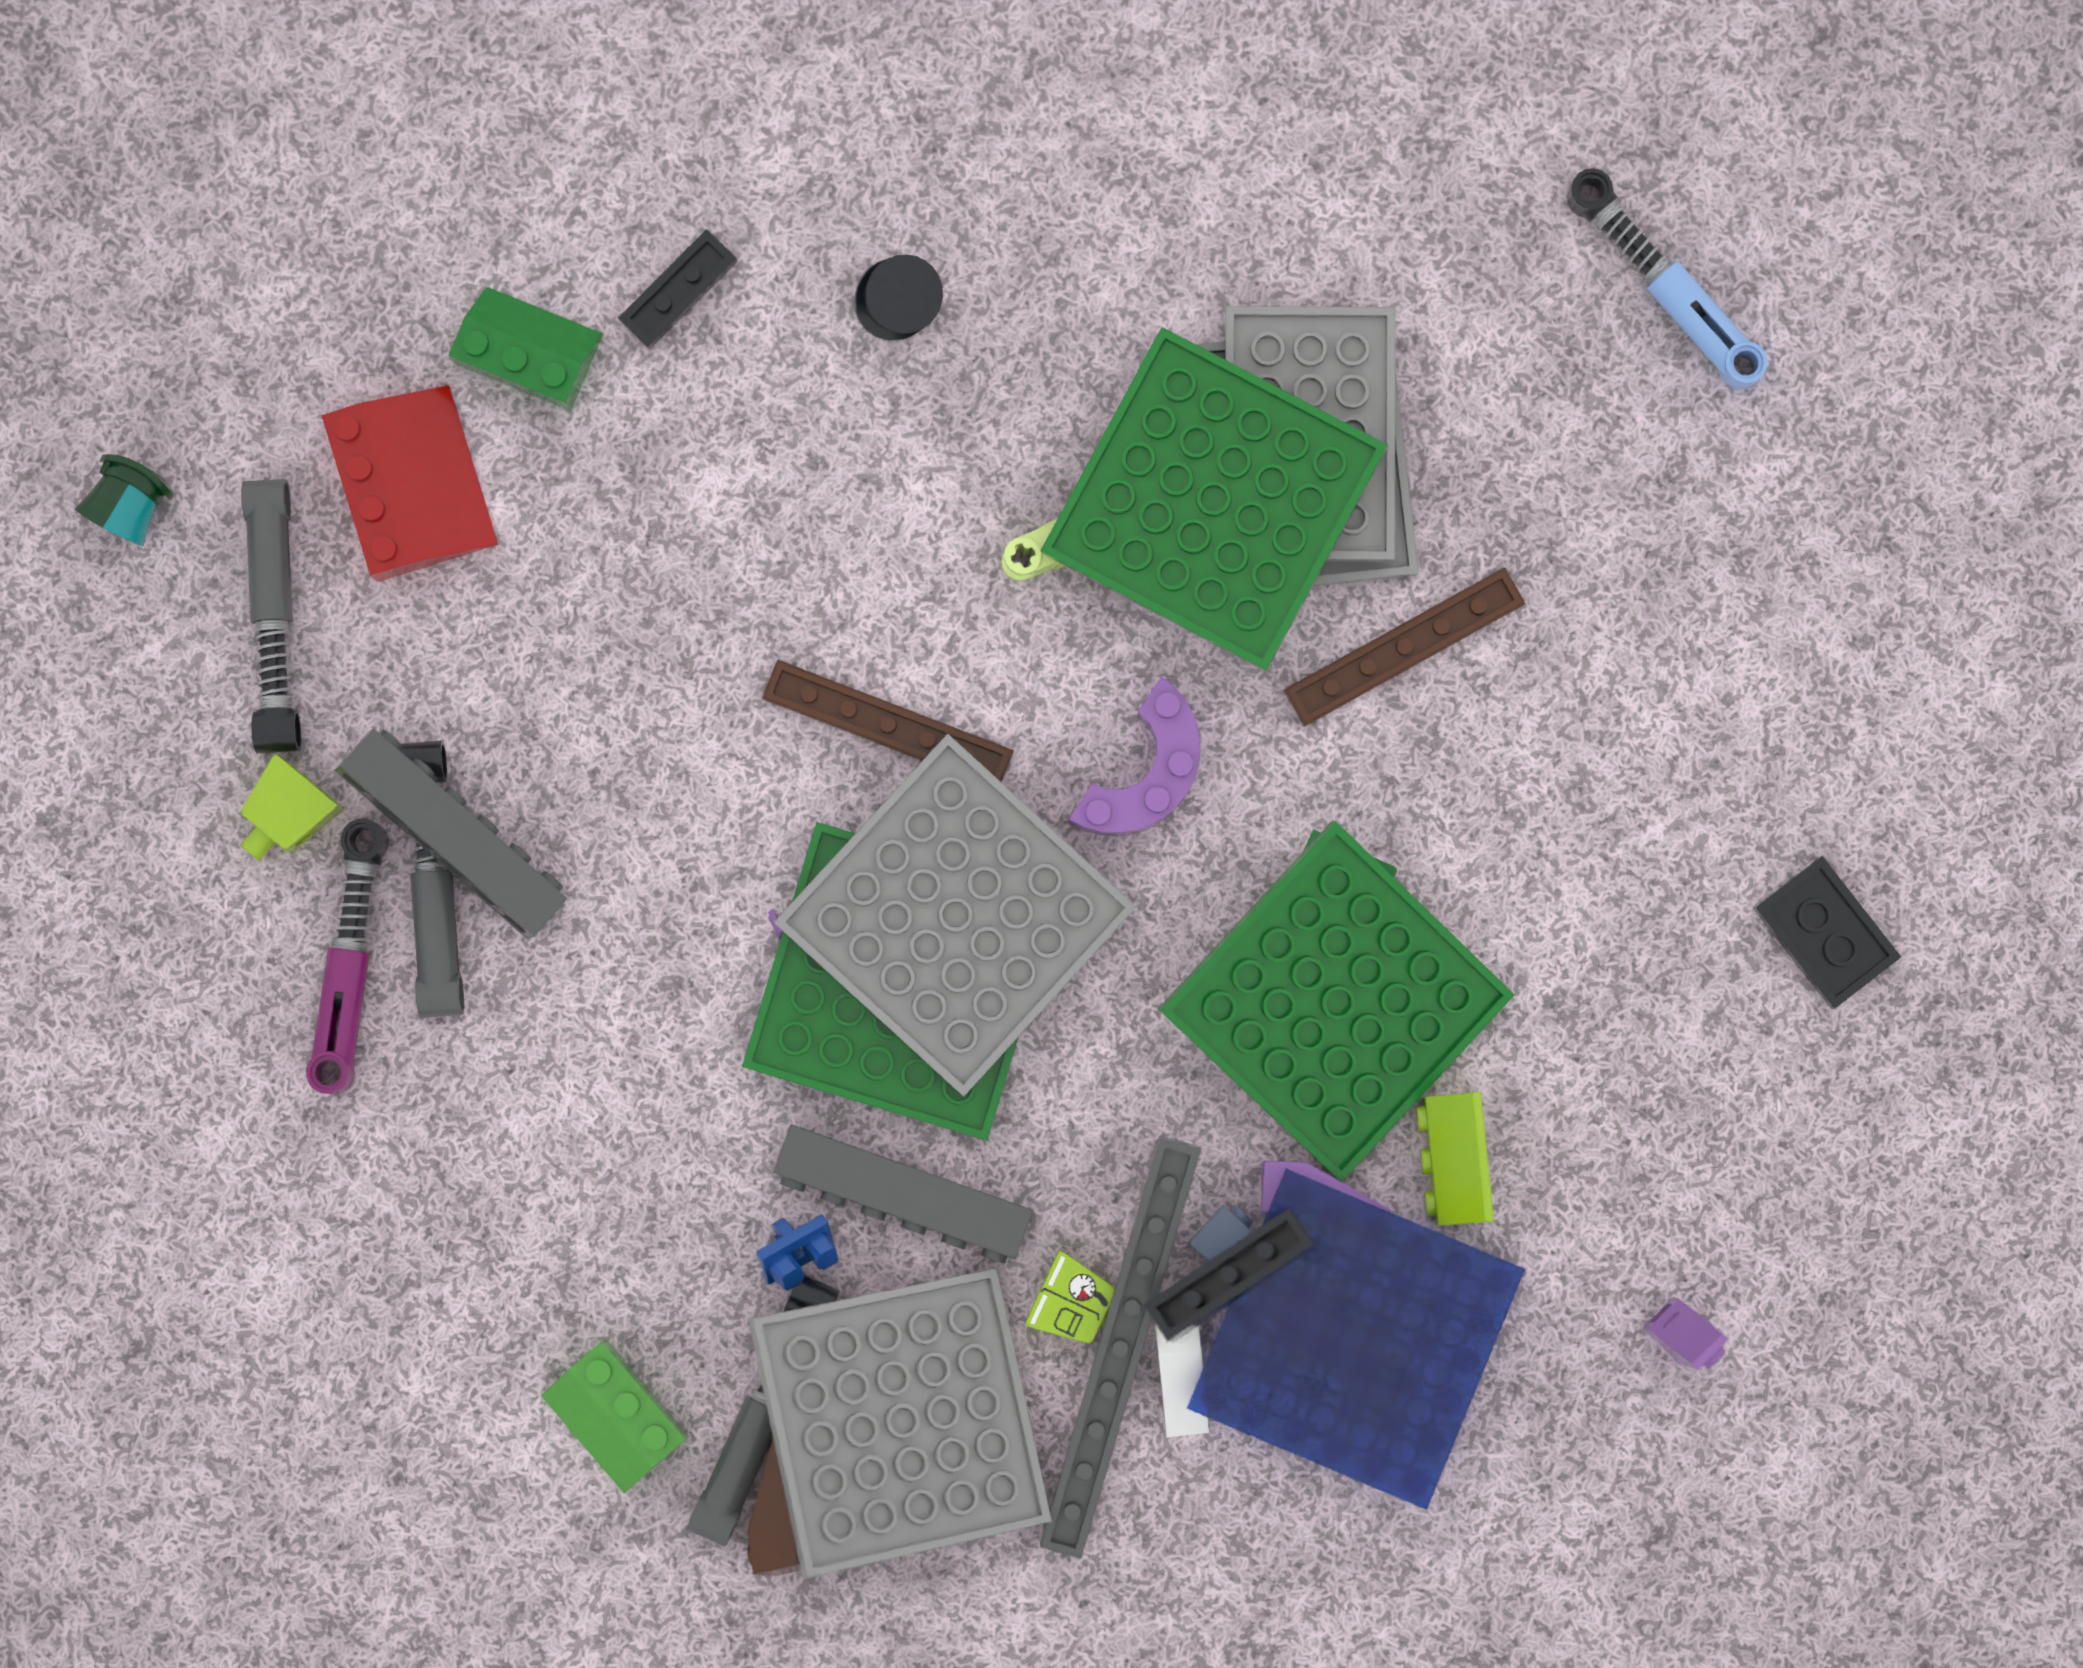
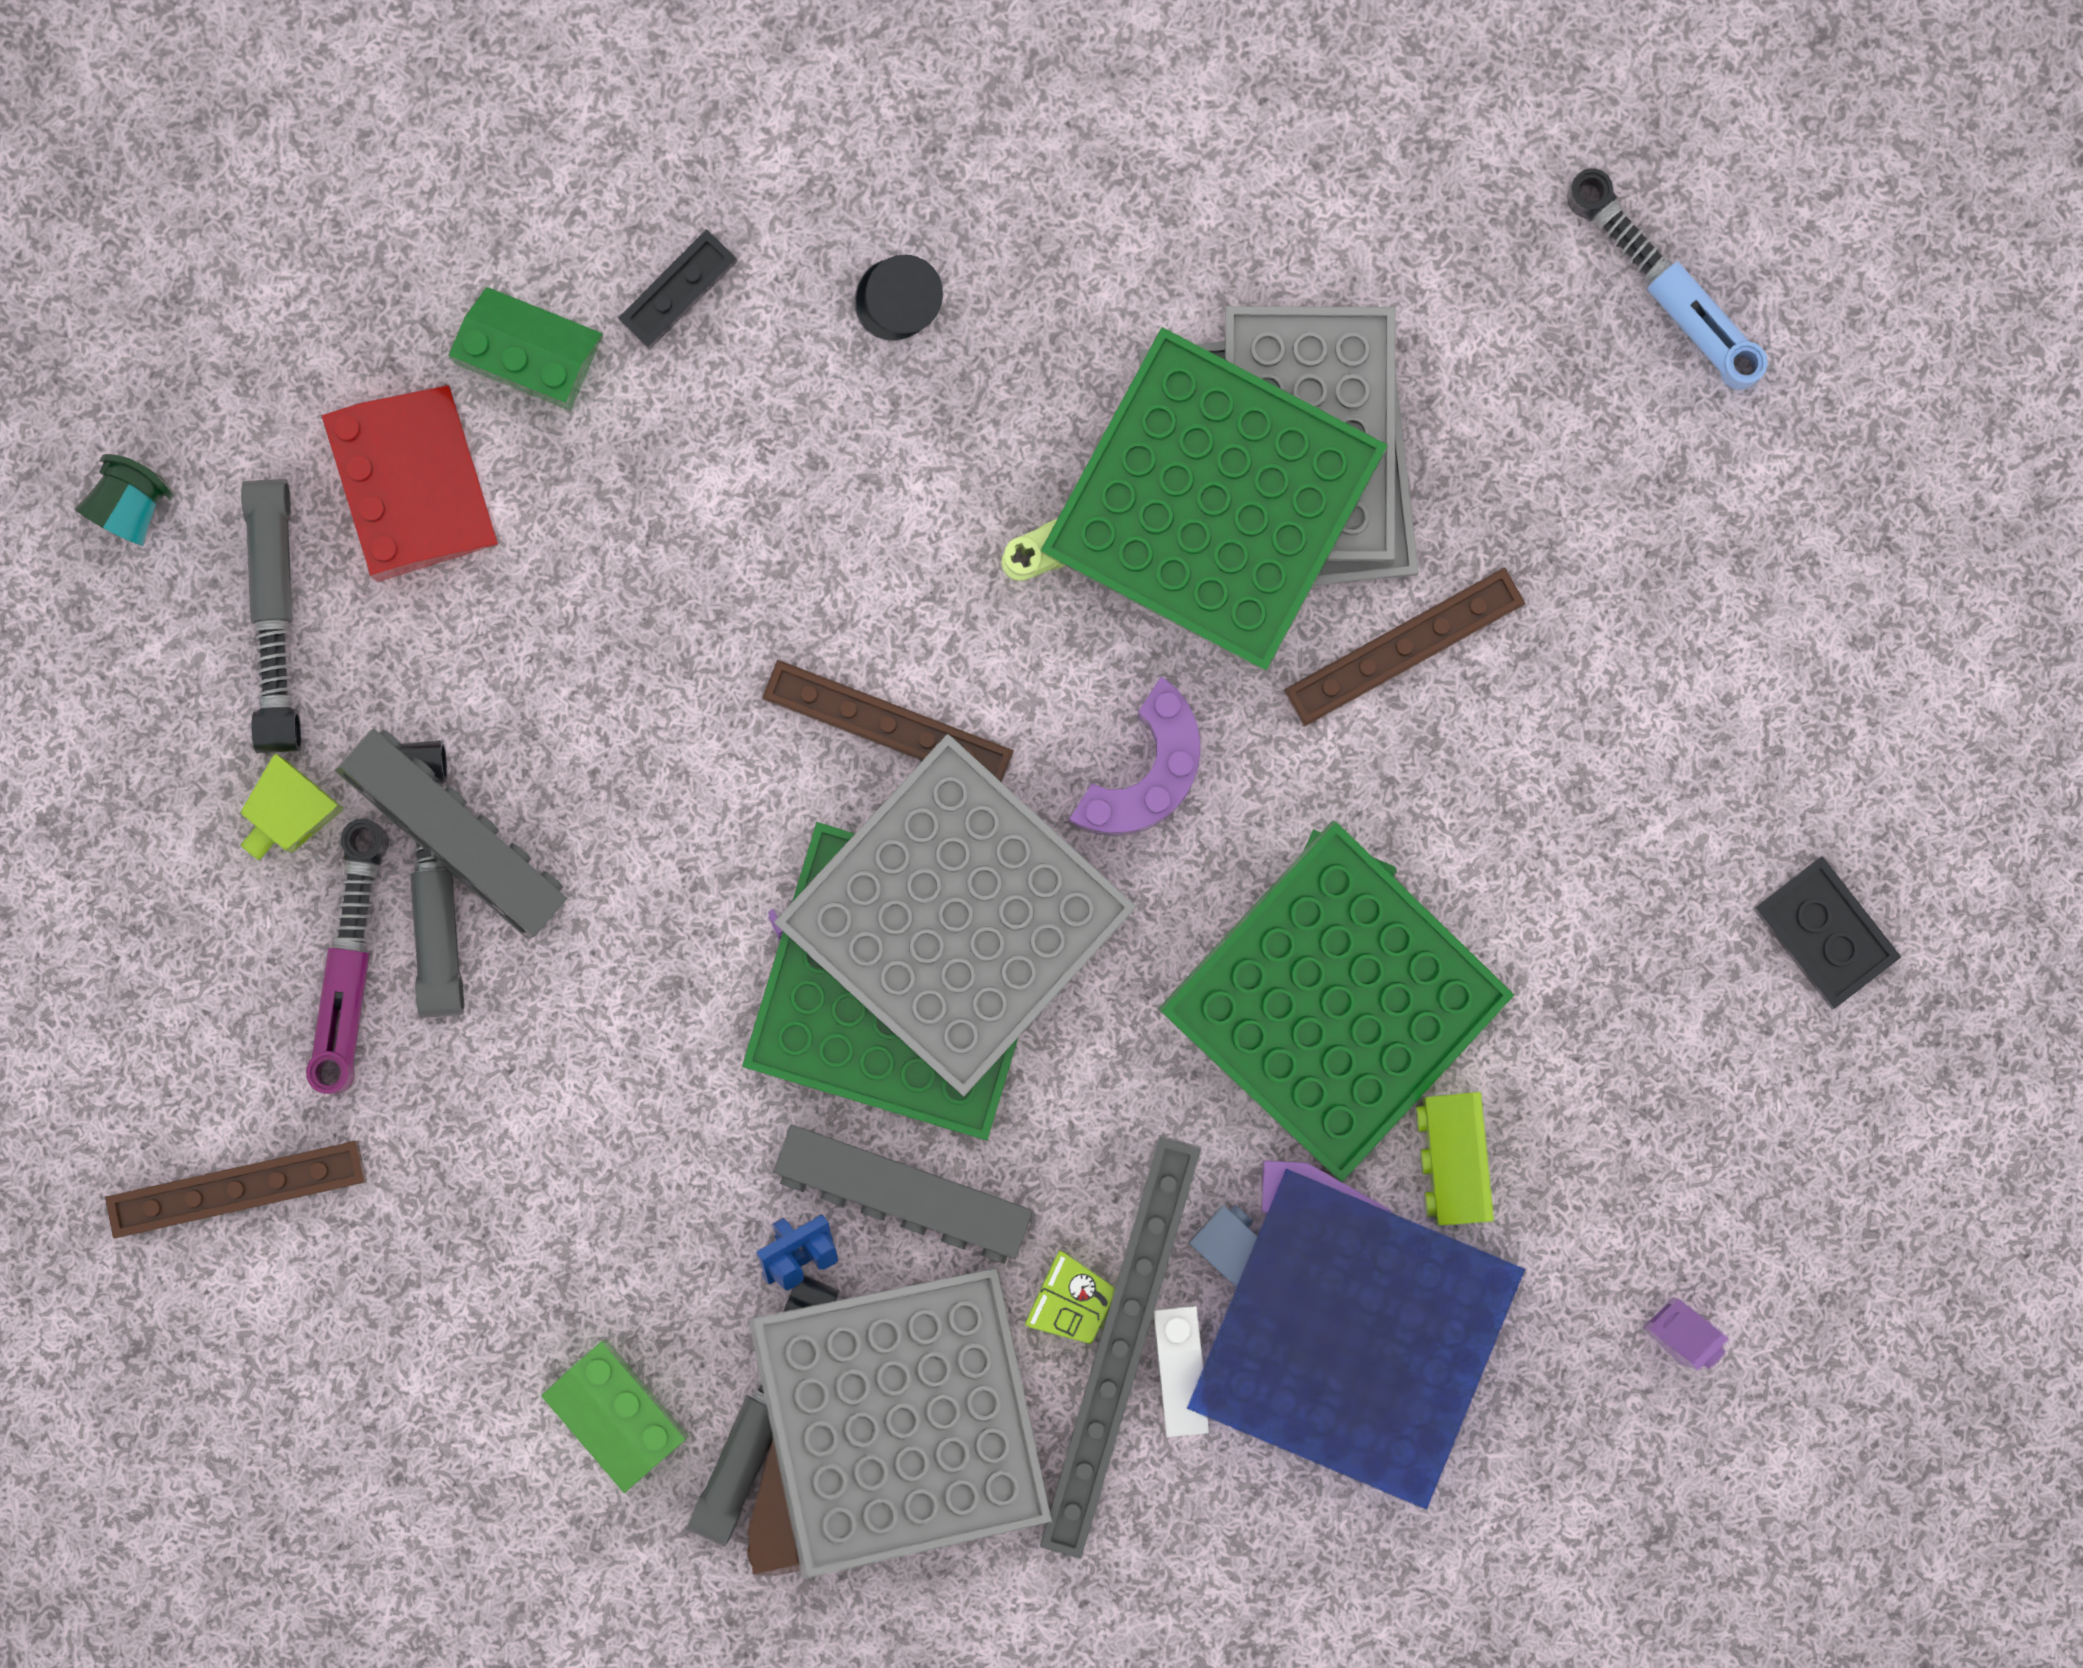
(235, 1189): none -> reddish brown plate
(1230, 1275): black brick -> none

